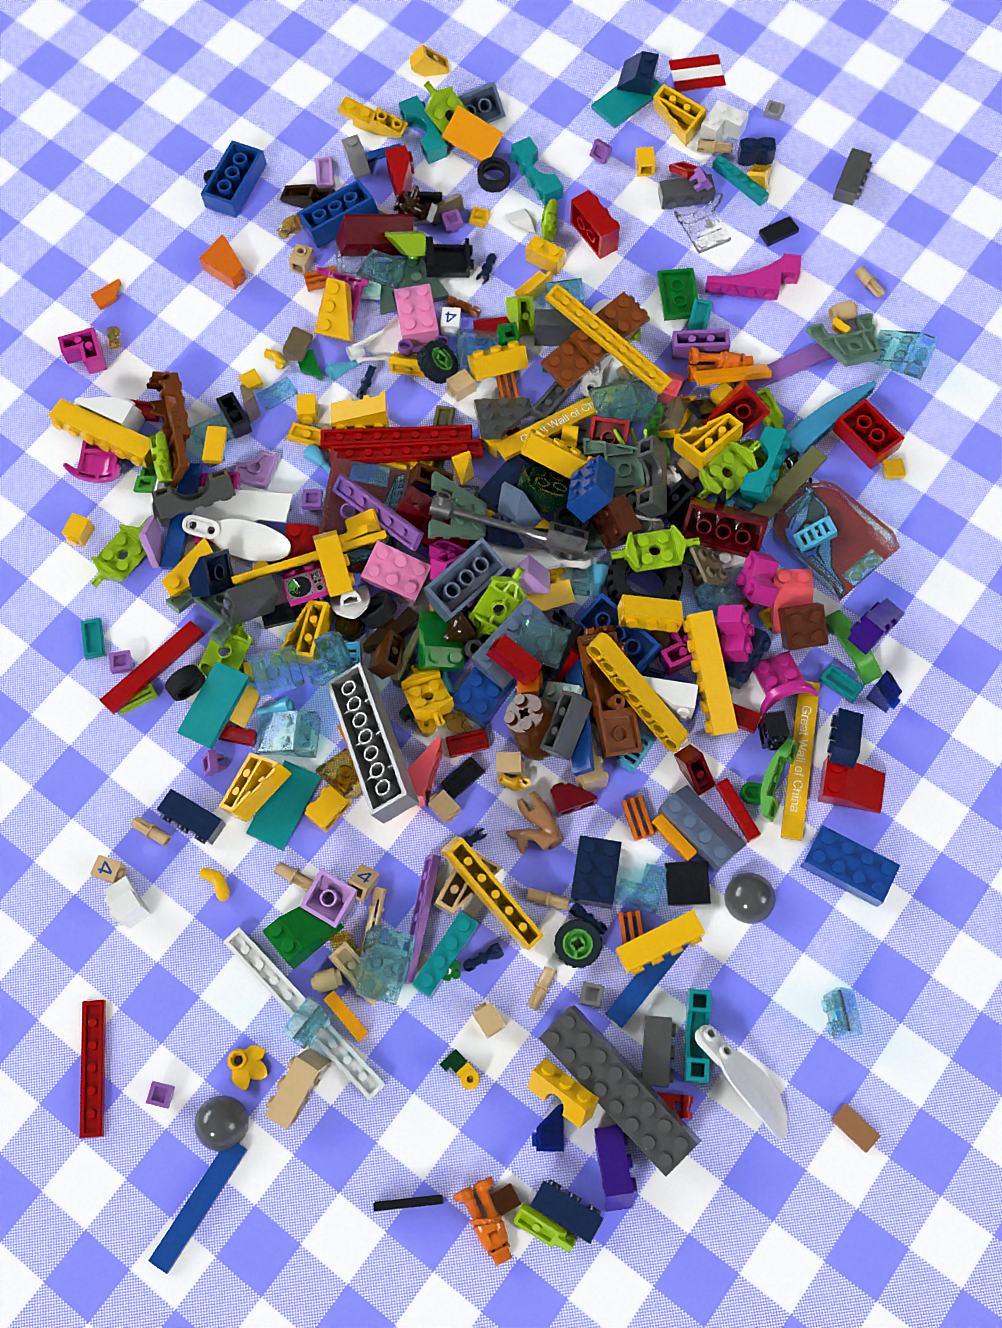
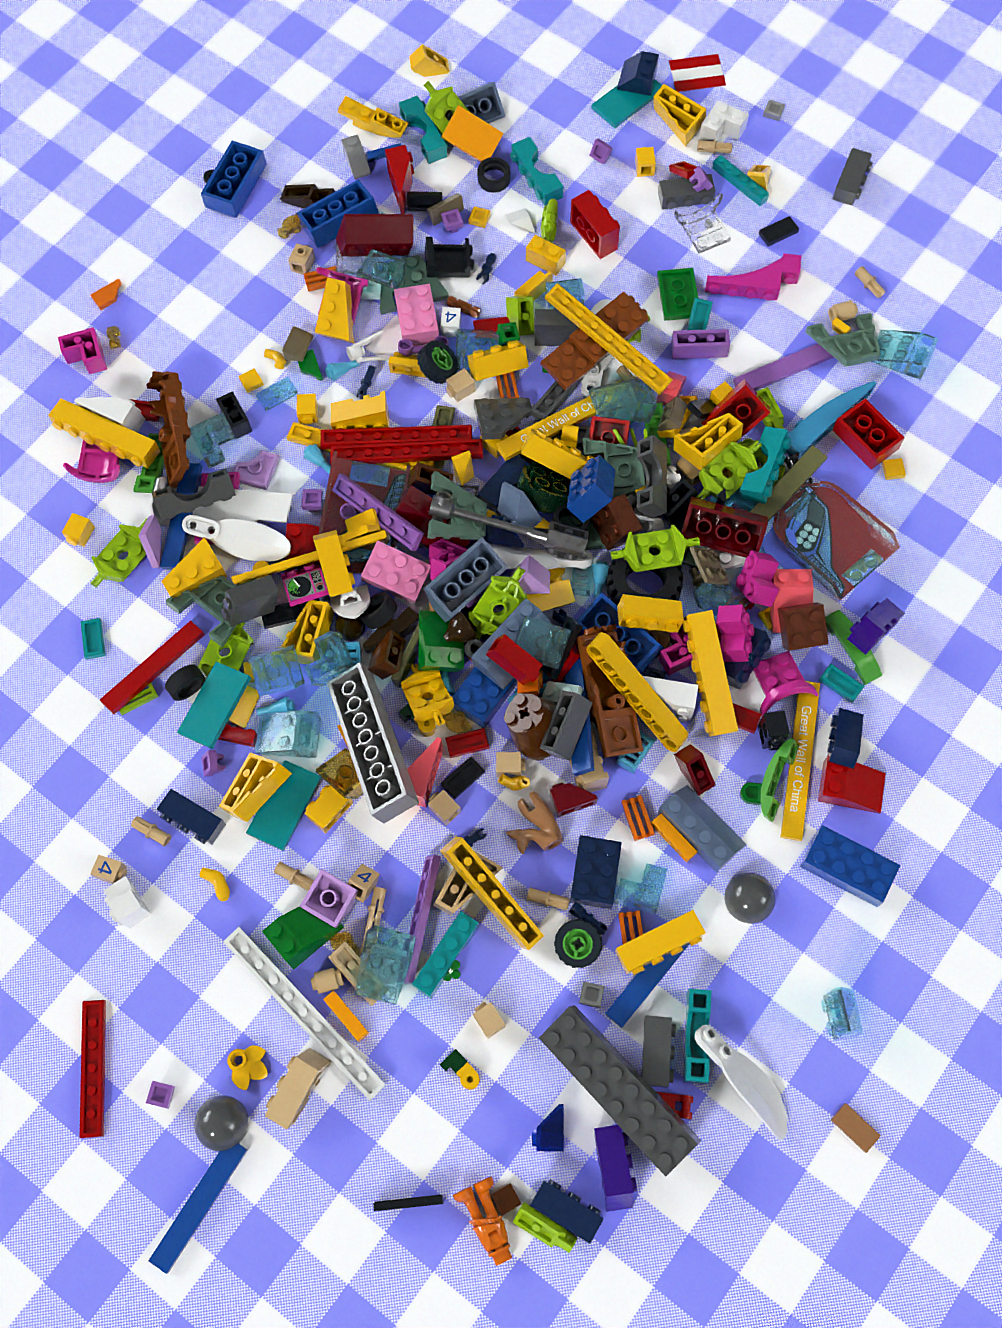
(120, 661): medium lavender tile -> none
(161, 457): lime hinge -> none
(211, 574): dark blue slope -> none
(214, 444): yellow tile -> none
(223, 263): orange slope -> none
(250, 403): dark tan slope -> none
(307, 1022): clear light blue slope -> none
(324, 172): lavender tile -> none
(408, 243): lime slope -> none
(422, 213): dark brown piece -> none
(490, 954): dark blue piece -> none
(541, 988): tan axle -> none
(577, 1100): yellow arch -> none
(687, 883): black tile -> none
(722, 360): orange piece -> none
(732, 374): light orange tile -> none
(738, 810): red piece -> none
(756, 151): dark blue brick -> none
(826, 521): medium azure slope -> none
(885, 693): clear blue slope -> none

